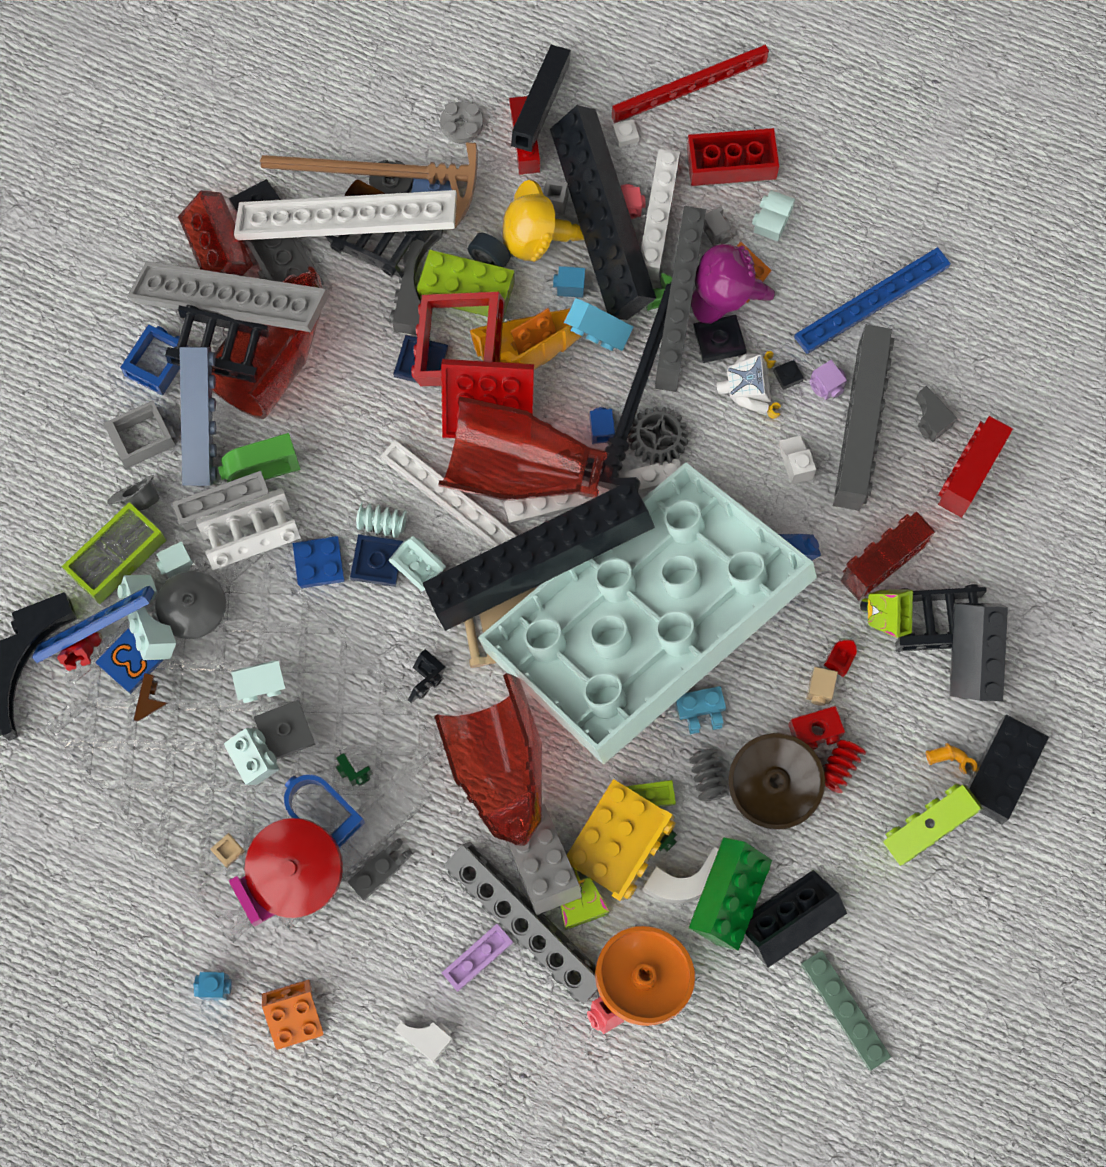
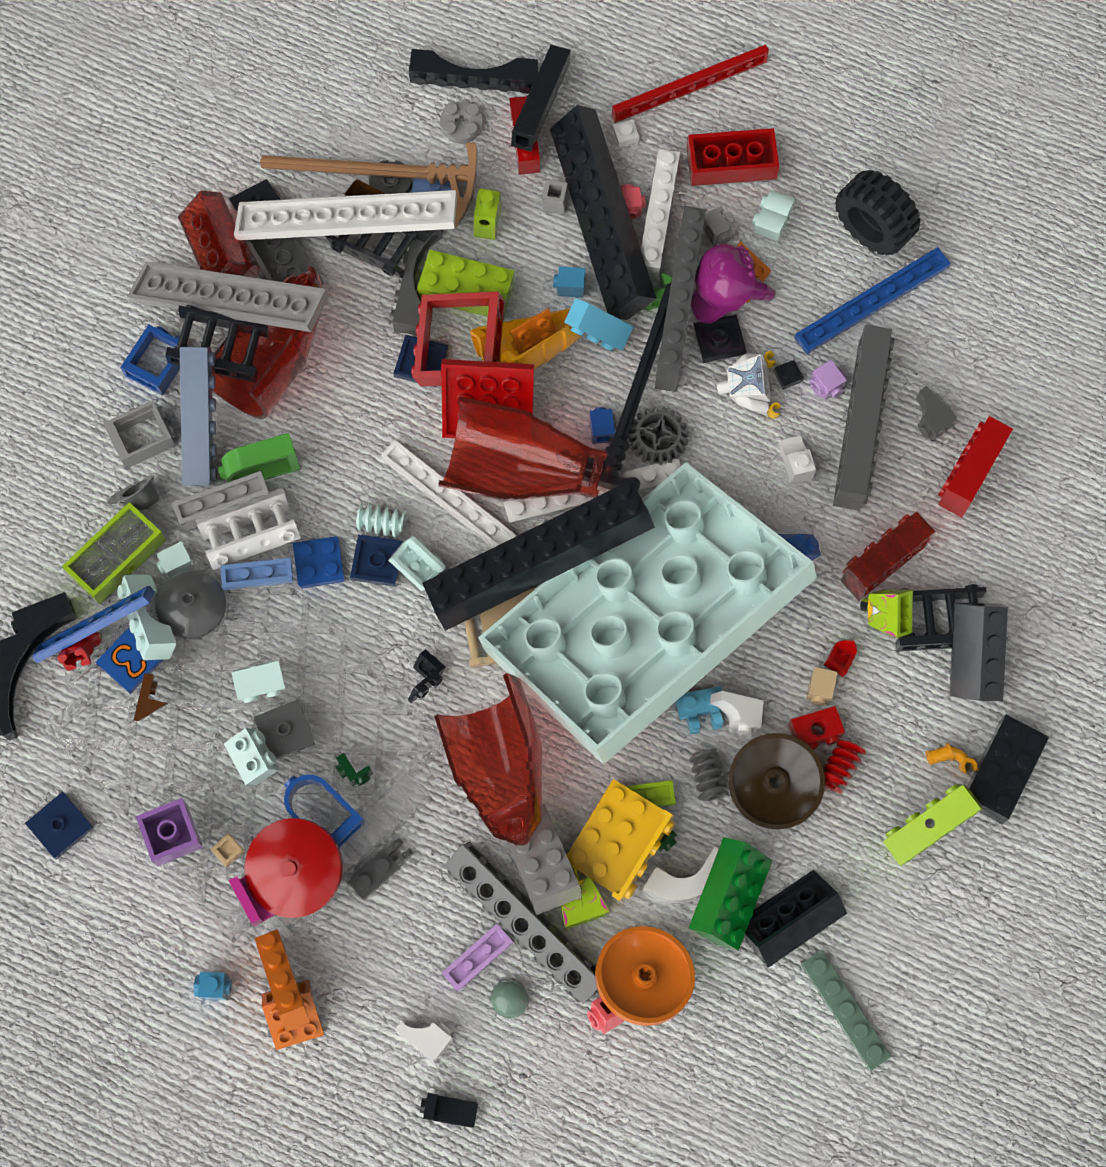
(59, 825): none -> dark blue plate
(169, 832): none -> medium lavender brick
(256, 573): none -> medium blue plate
(282, 980): none -> orange brick
(430, 68): none -> black arch
(449, 1110): none -> black bracket
(487, 208): none -> lime torso
(489, 250): black wheel -> none
(509, 998): none -> sand green hair
(532, 224): yellow piece -> none
(742, 711): none -> white arch
(877, 212): none -> black tyre

